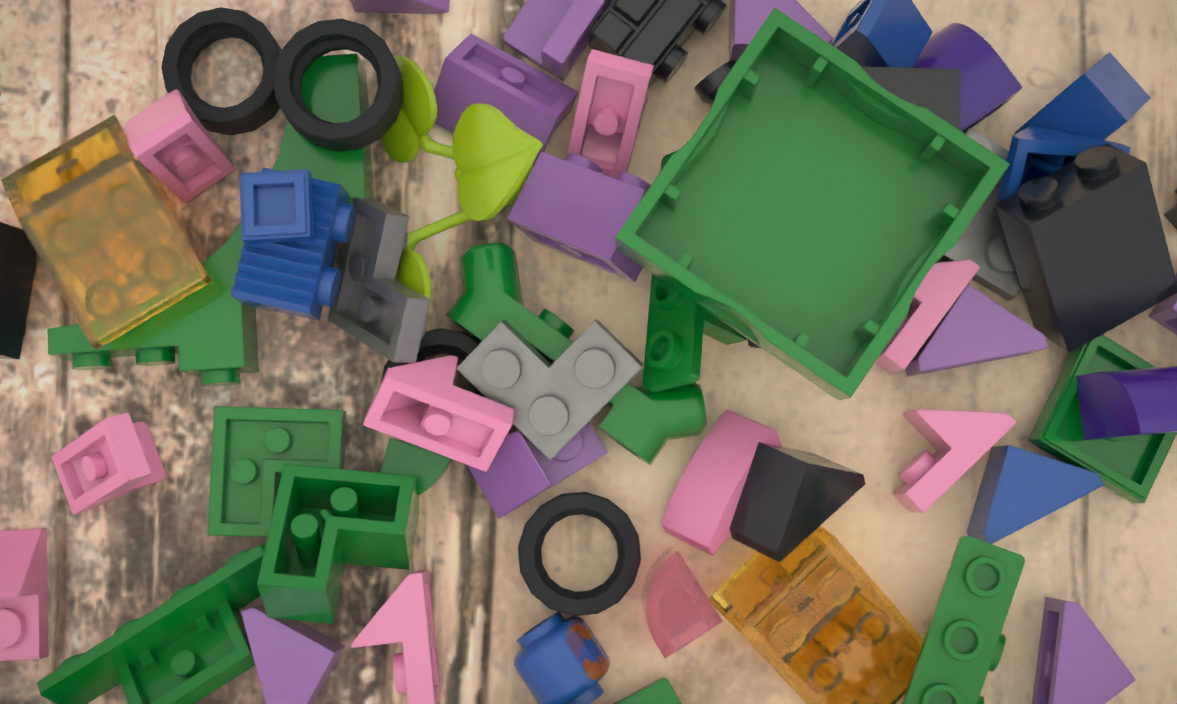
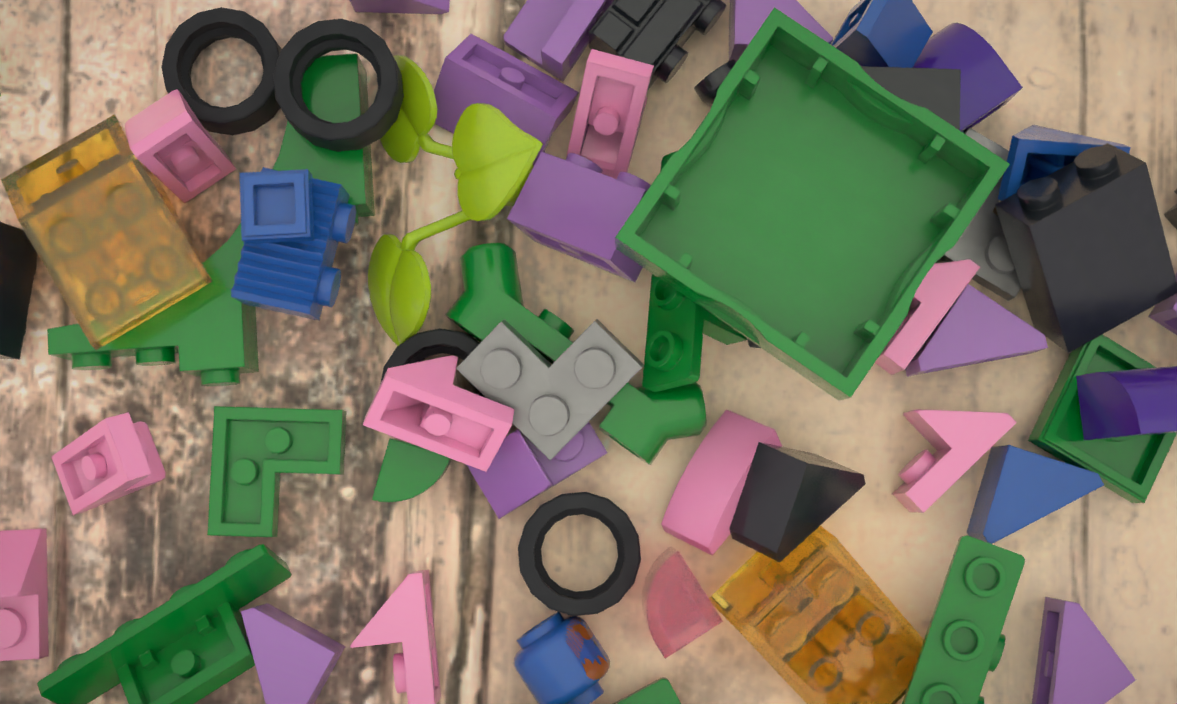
(327, 522): green brick -> none
(369, 298): flat silver plate -> none
(1094, 102): blue slope -> none

